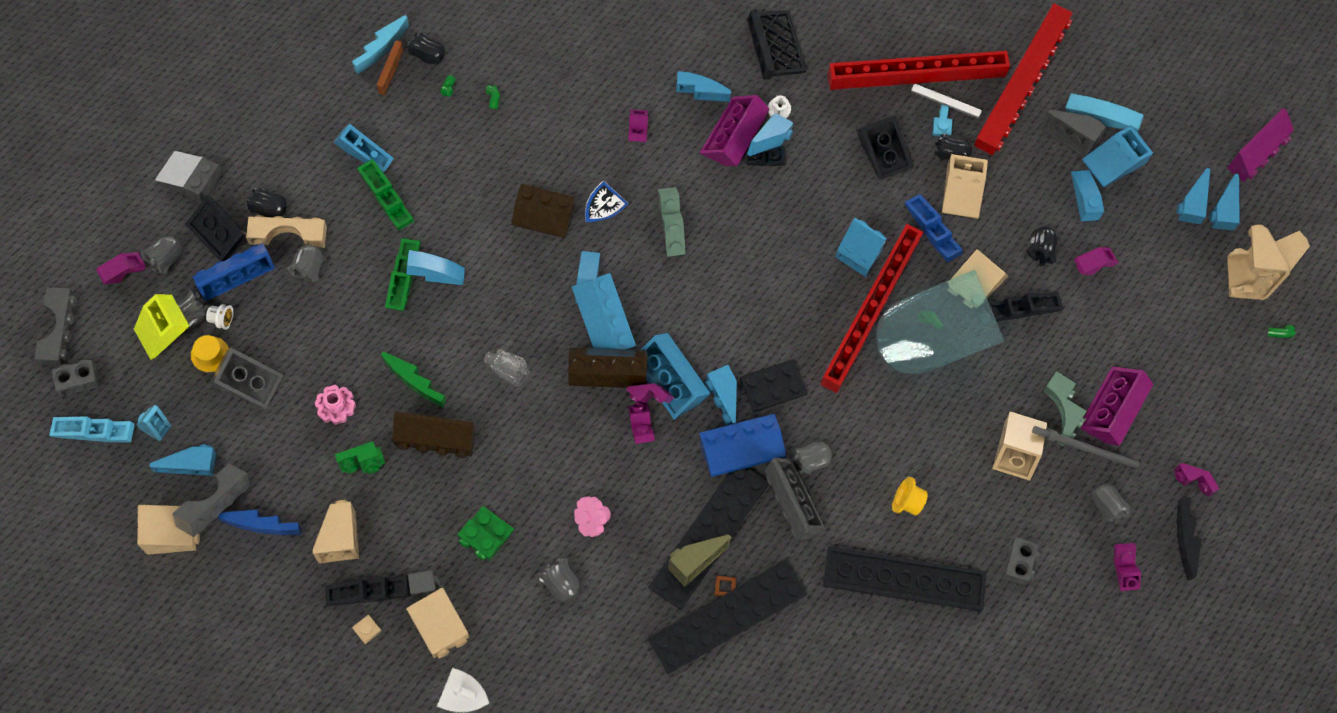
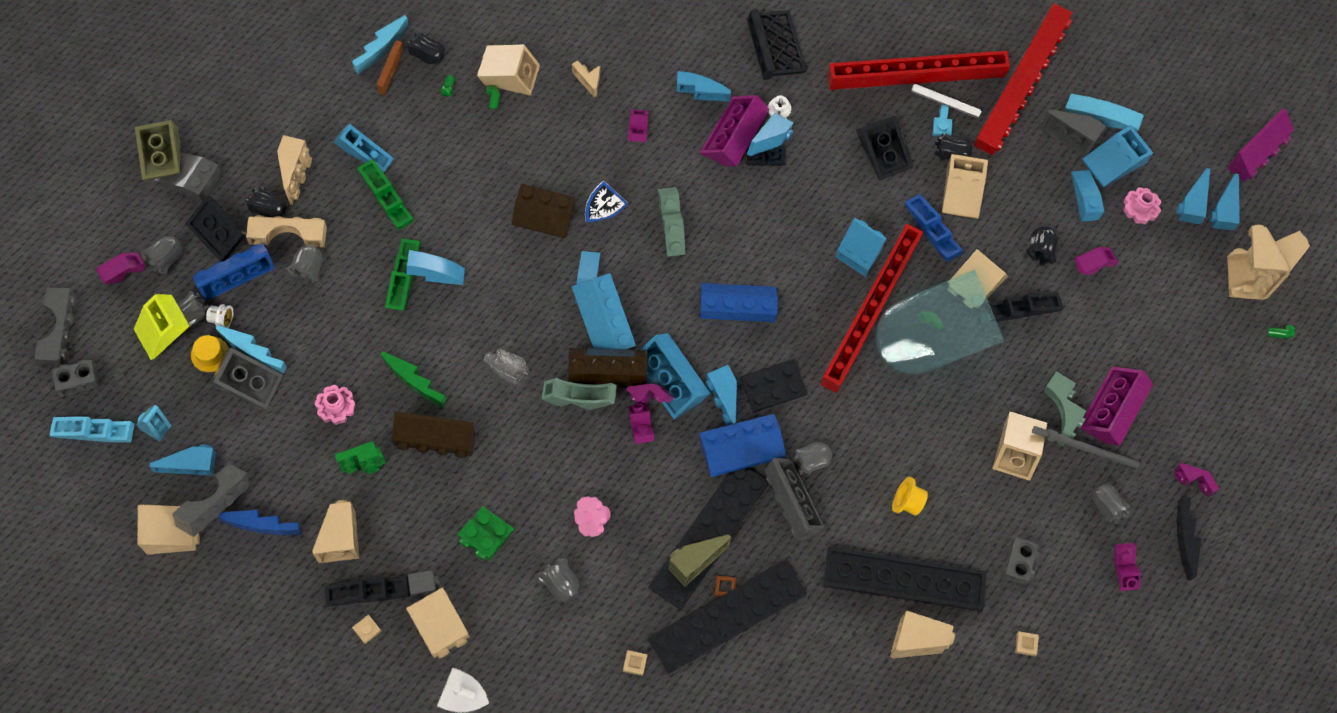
(159, 149): none -> olive slope
(247, 345): none -> medium azure slope
(293, 161): none -> tan slope
(509, 68): none -> tan slope
(585, 396): none -> sand green arch
(589, 79): none -> tan slope
(635, 663): none -> tan plate
(738, 302): none -> blue slope
(921, 636): none -> tan slope
(1027, 643): none -> tan plate
(1142, 205): none -> bright pink plant

